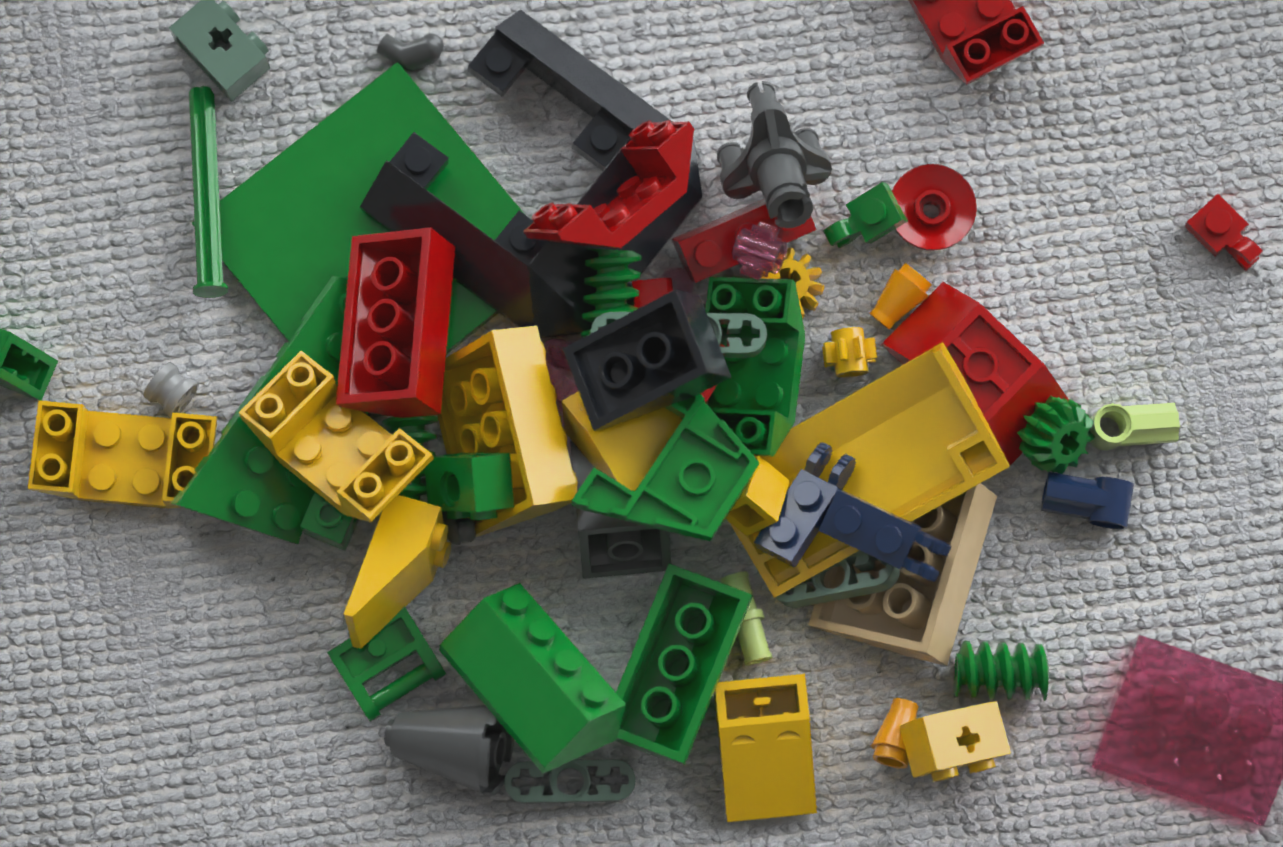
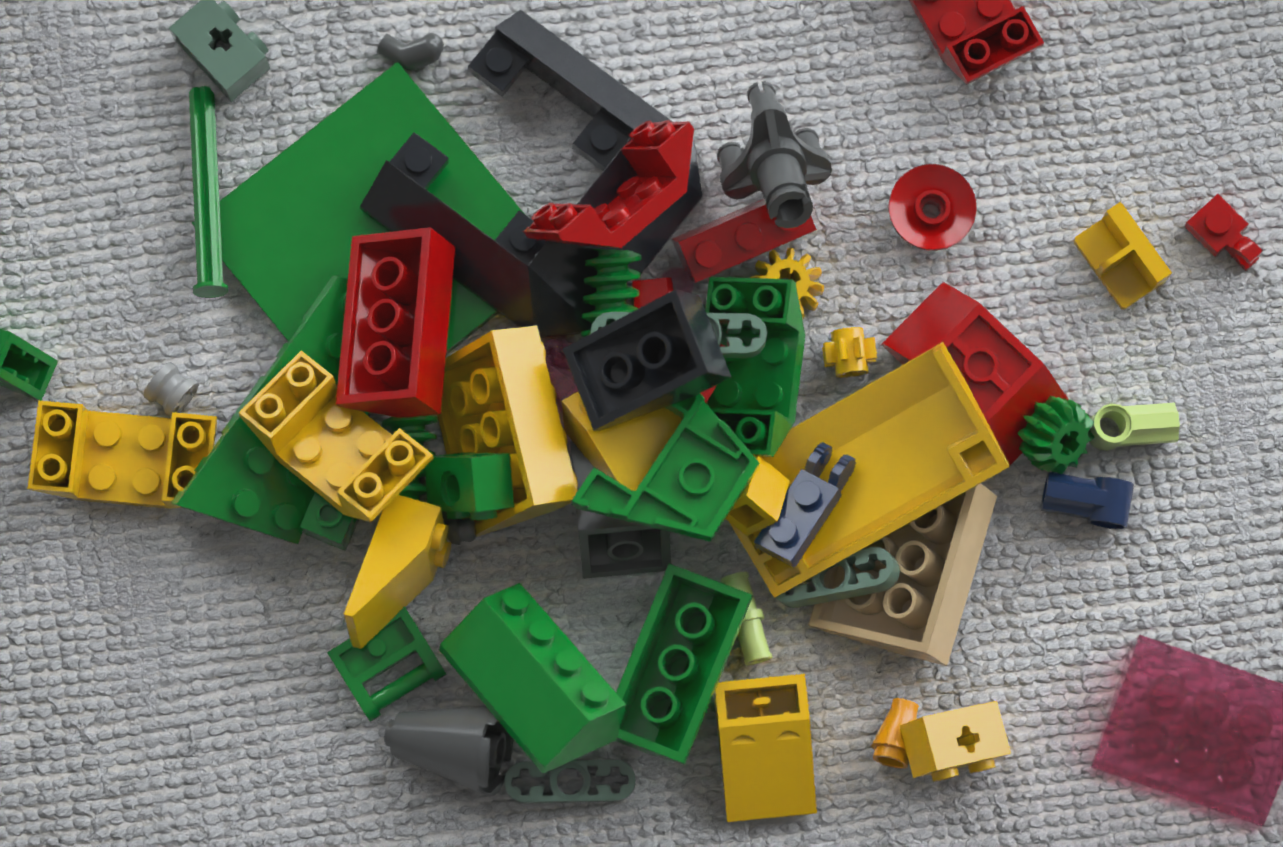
(759, 251): clear pink gear -> none
(871, 216): green plate -> none
(880, 533): dark blue hinge -> none
(901, 294): light orange cone -> none
(1001, 670): green piece -> none
(1122, 257): none -> yellow panel

